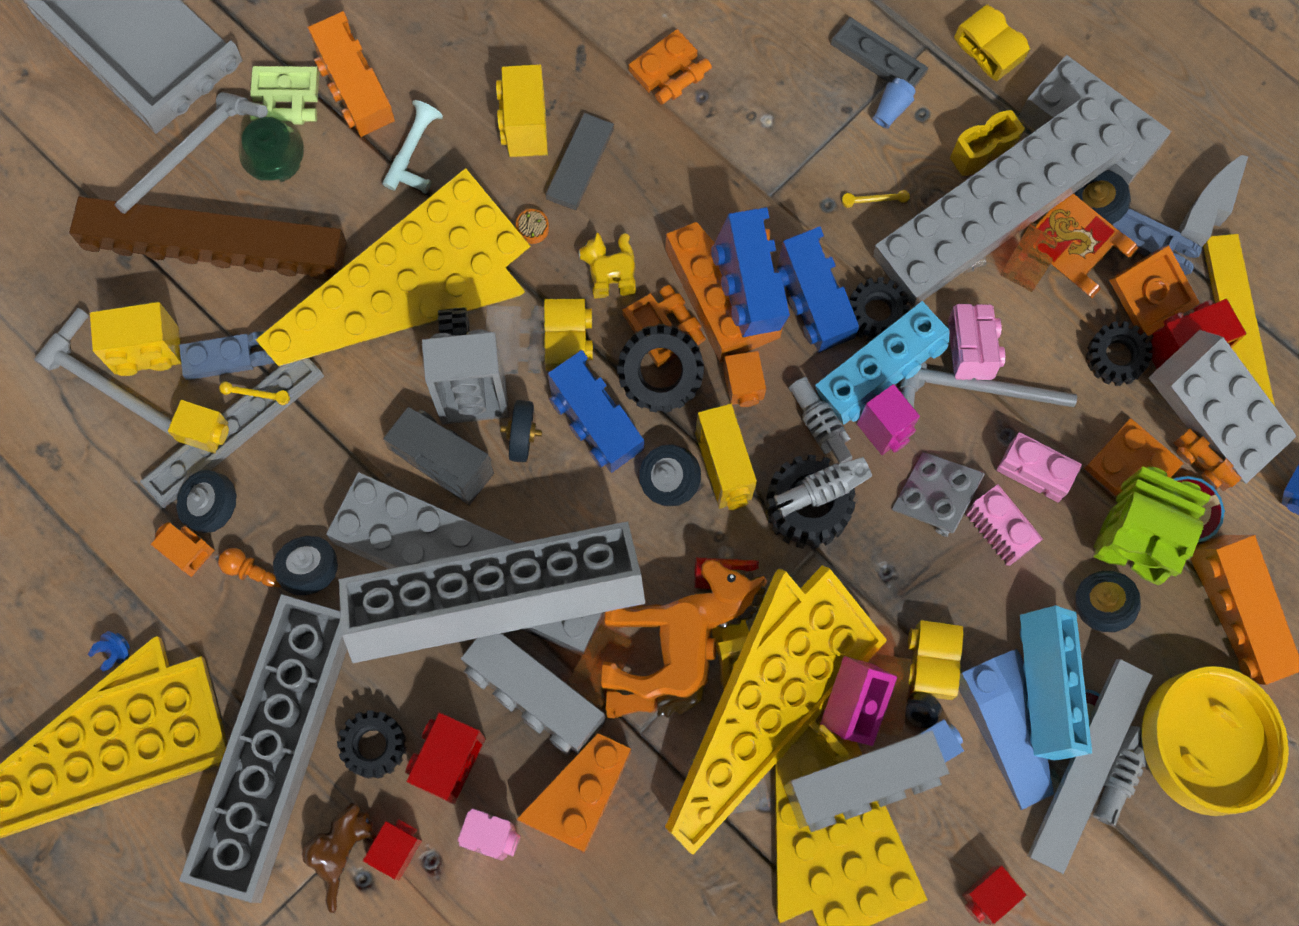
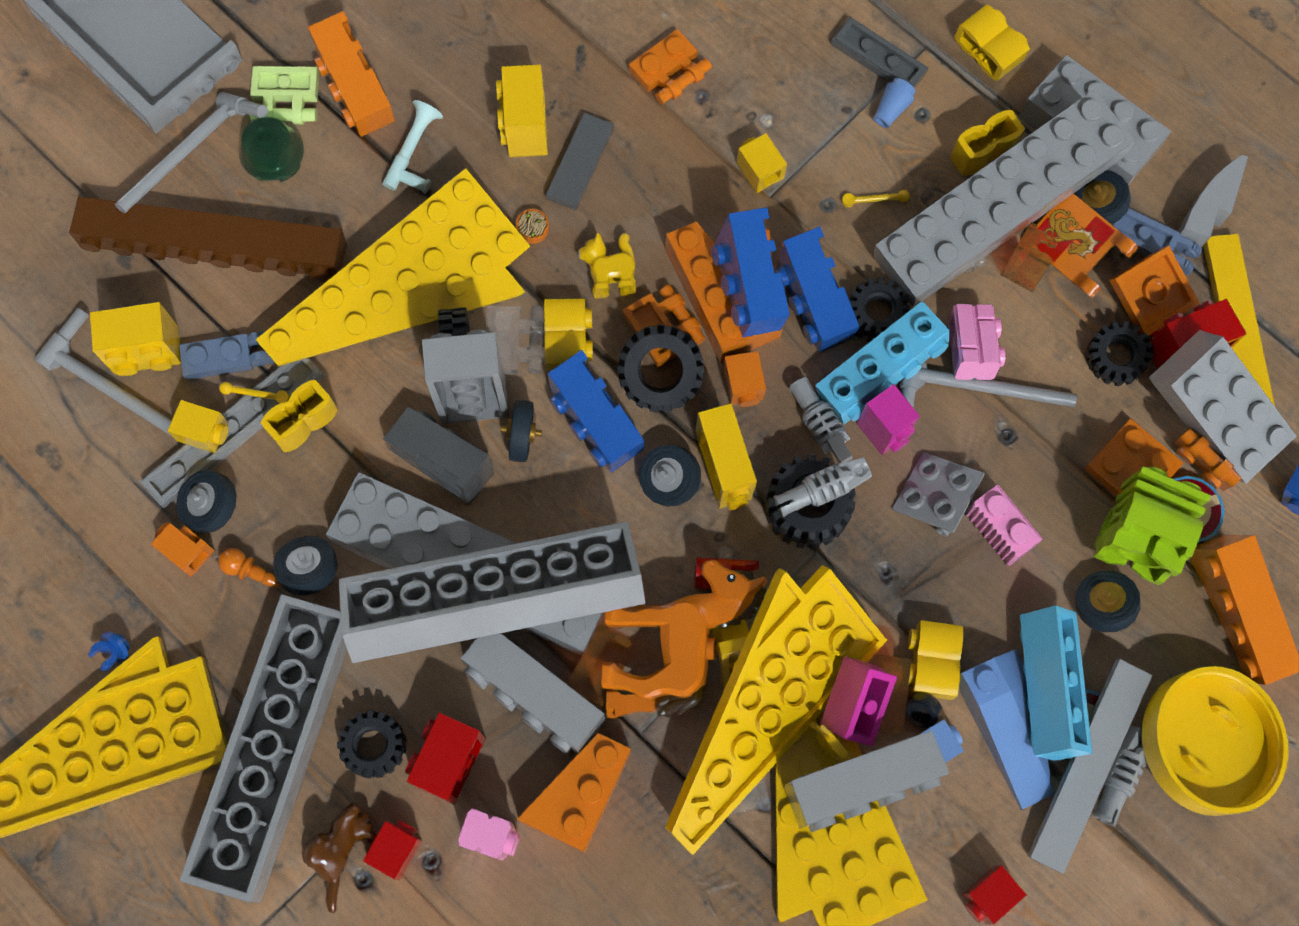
(305, 411): none -> yellow brick
(761, 162): none -> yellow brick
(1039, 467): bright pink brick -> none

